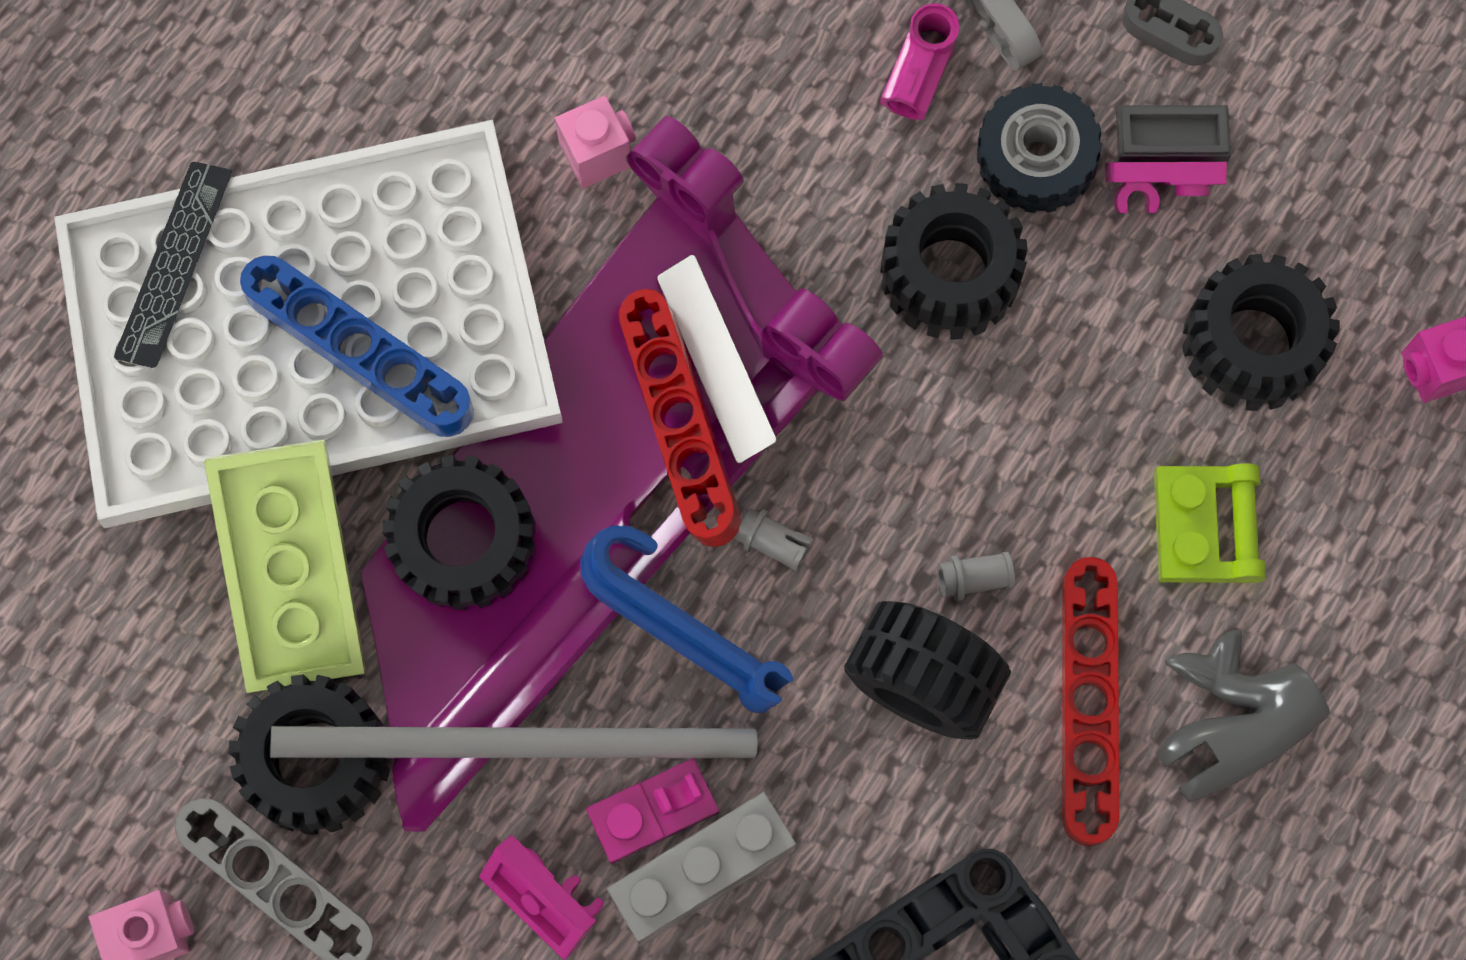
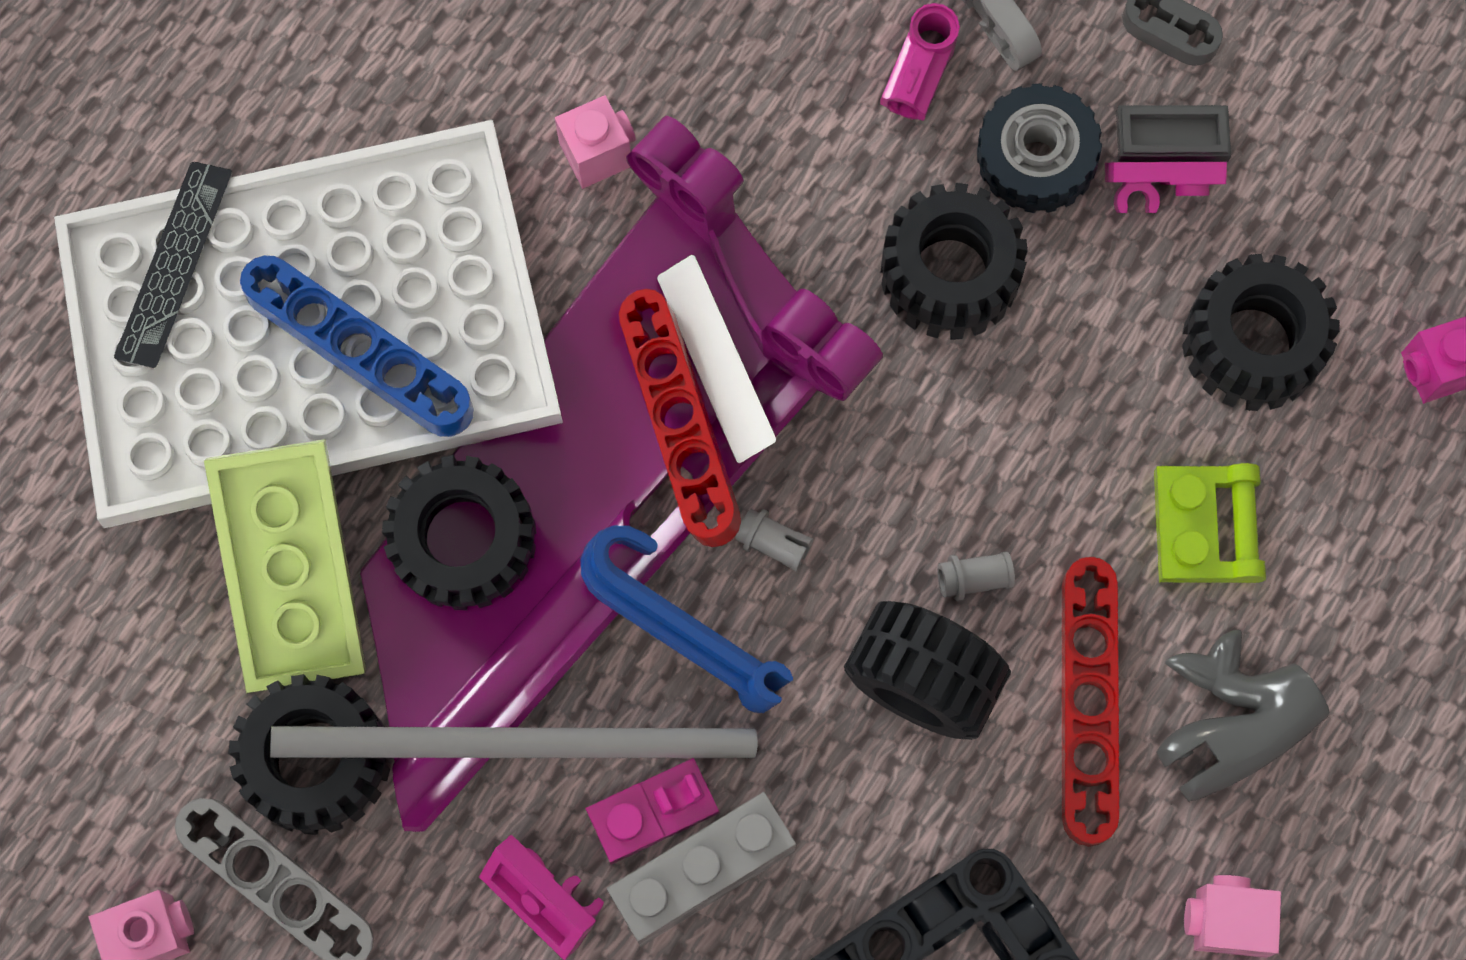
(1234, 918): none -> bright pink brick

